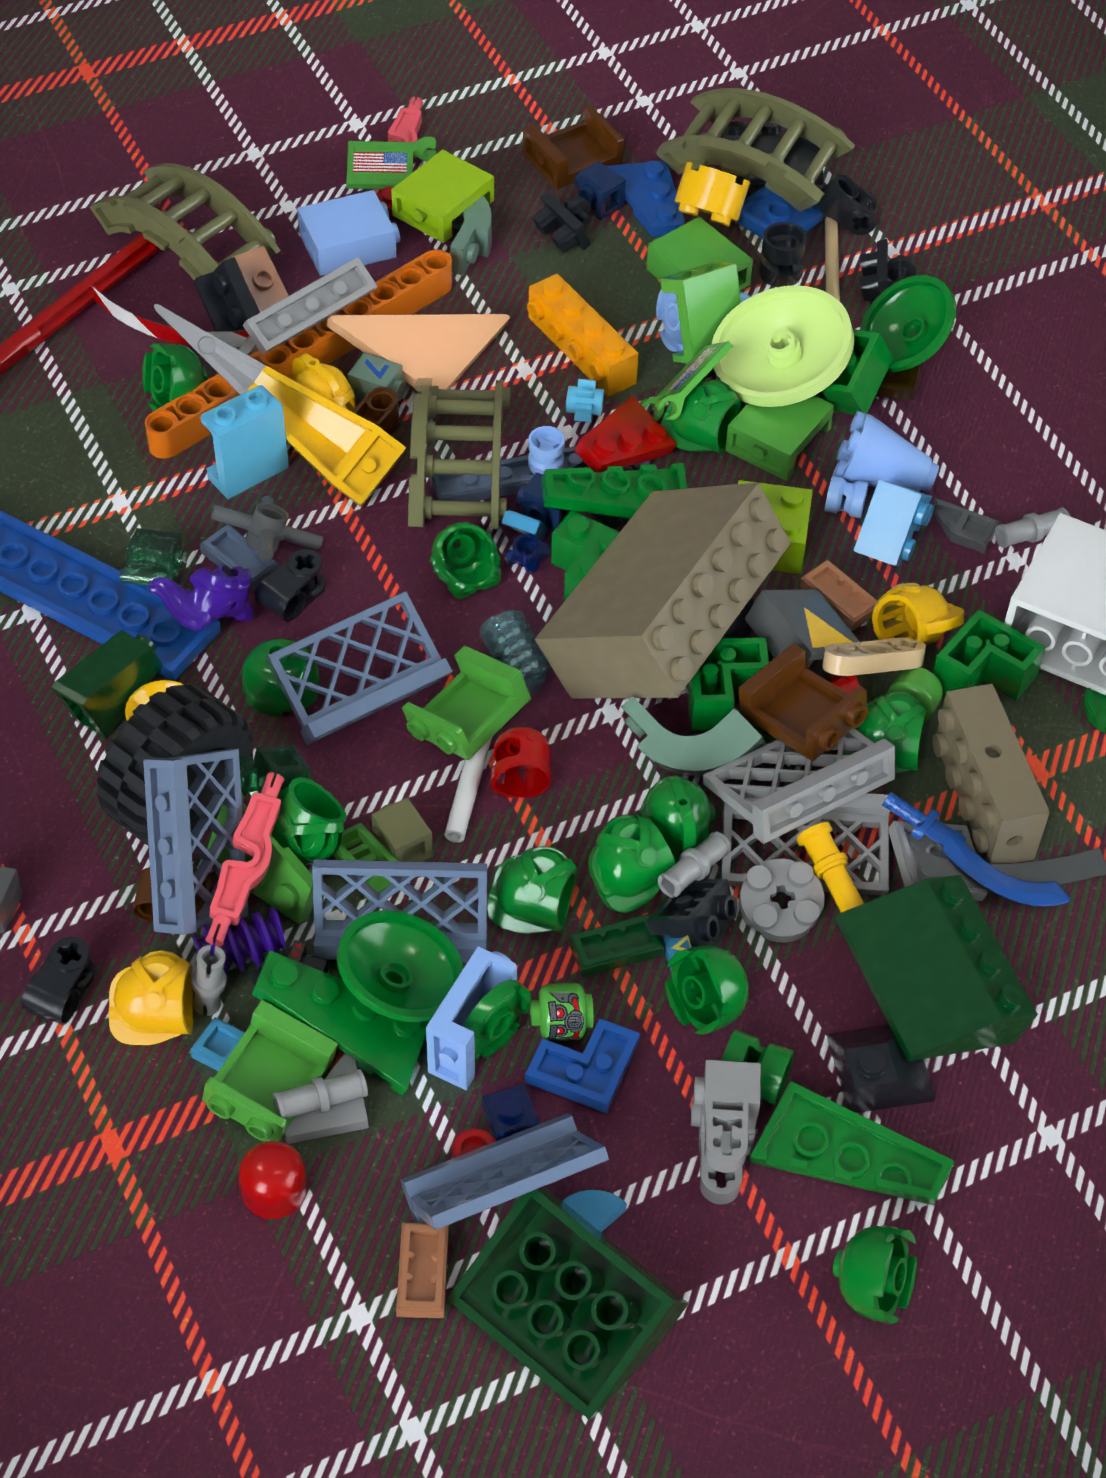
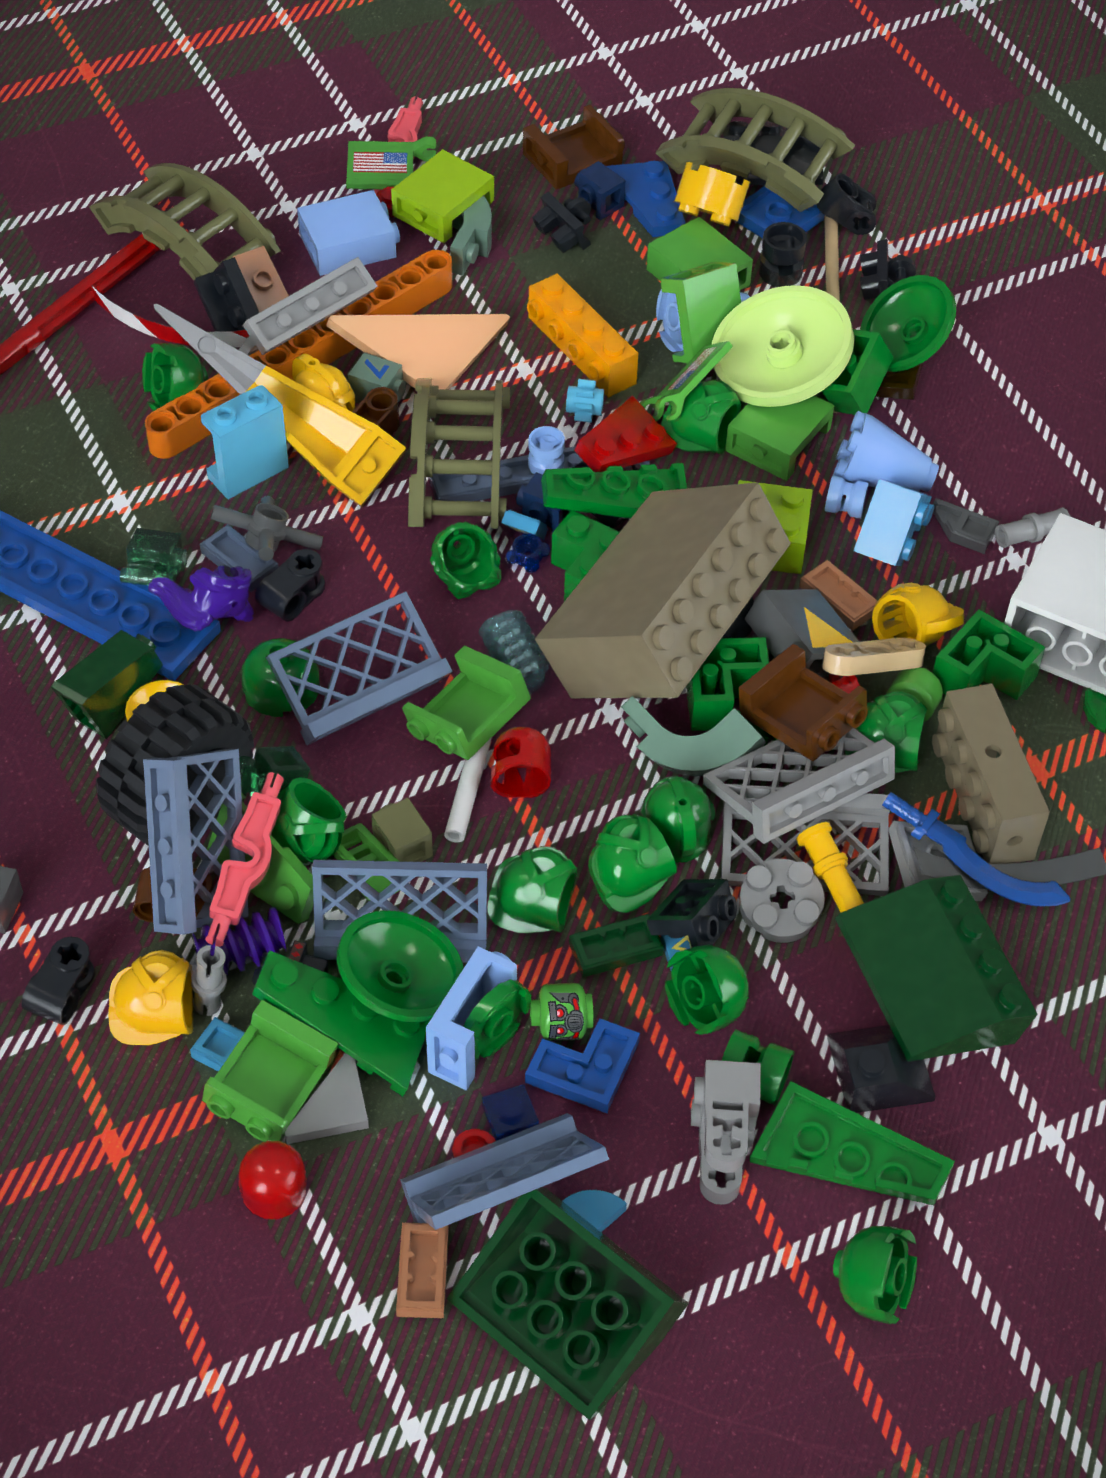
(320, 1094): light grey pin -> none
(694, 864): light grey pin -> none

